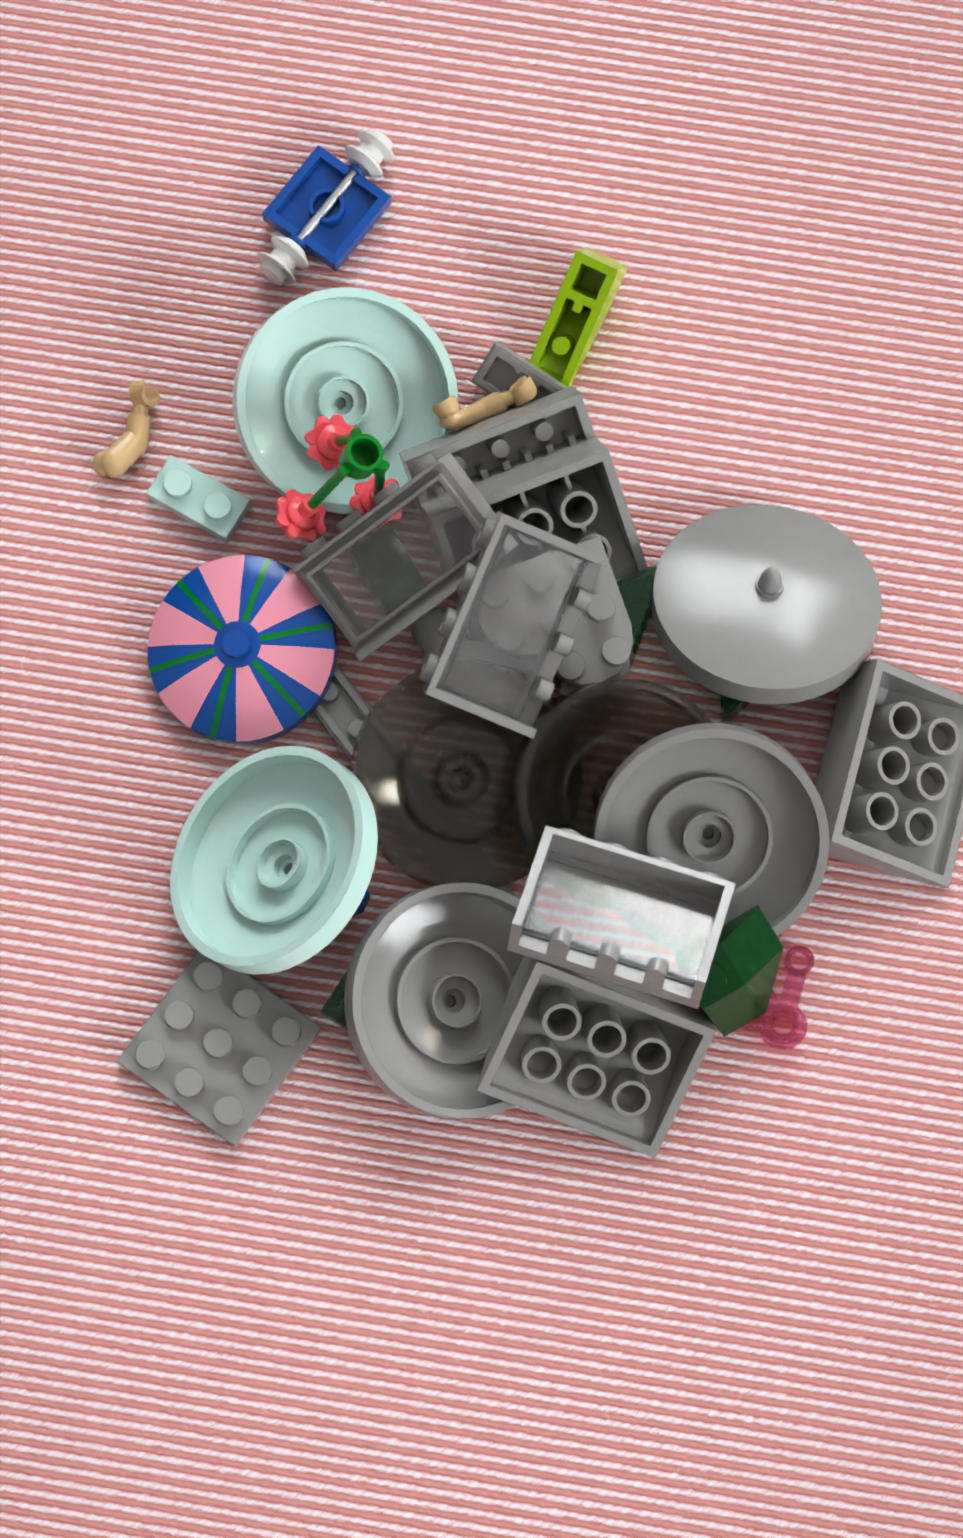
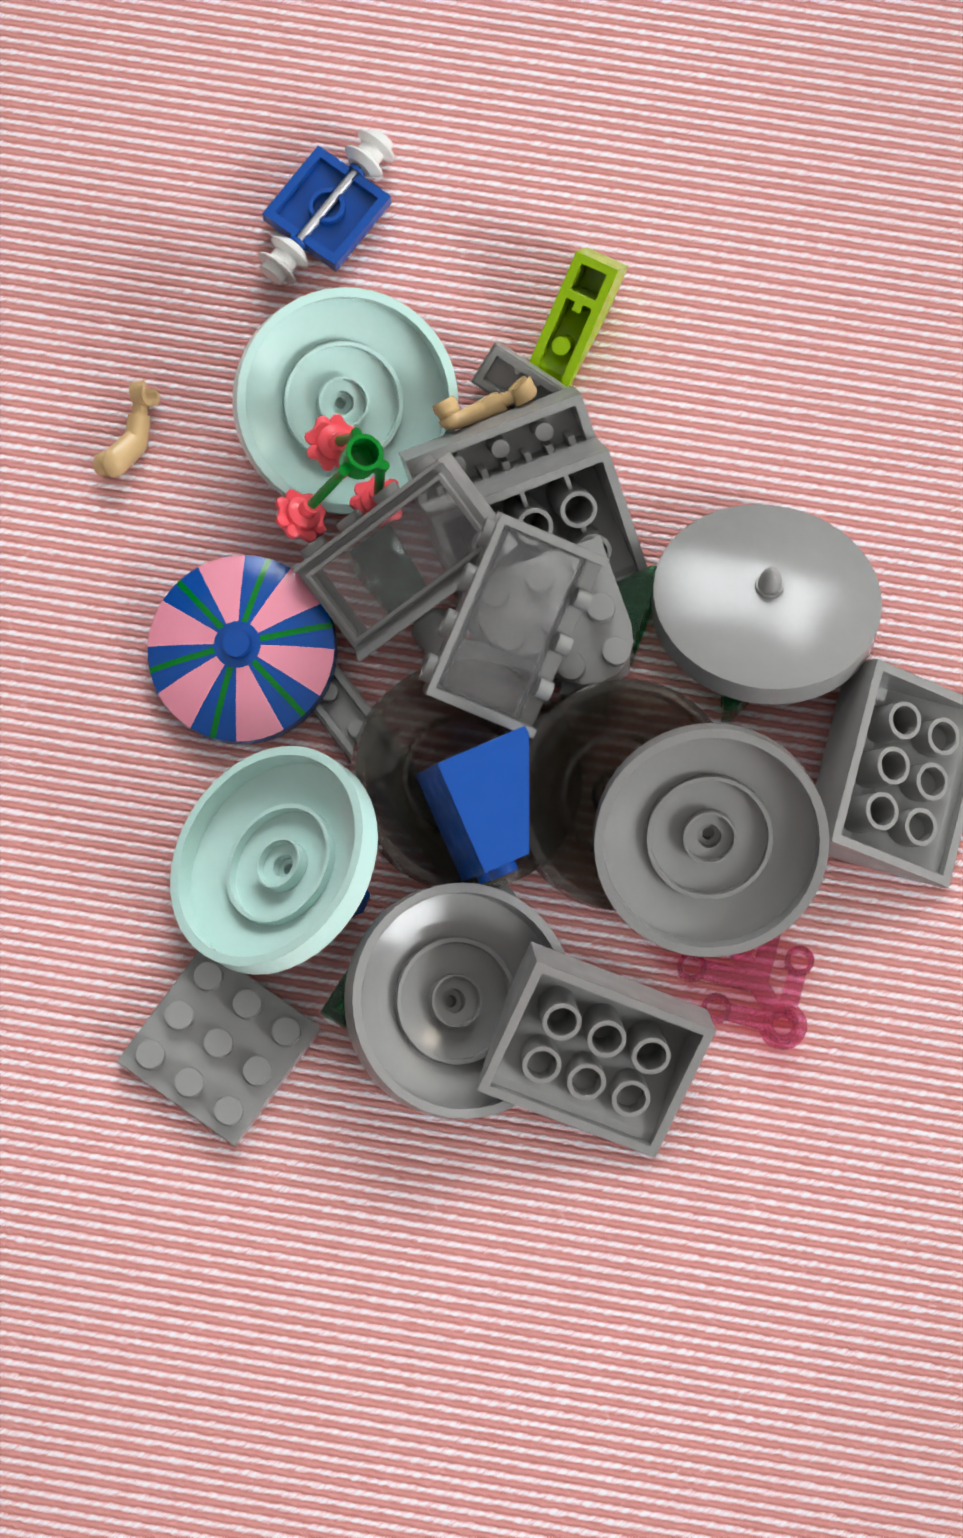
(199, 499): light aqua plate -> none
(483, 805): none -> blue slope
(621, 916): window -> none
(742, 972): dark green slope -> none

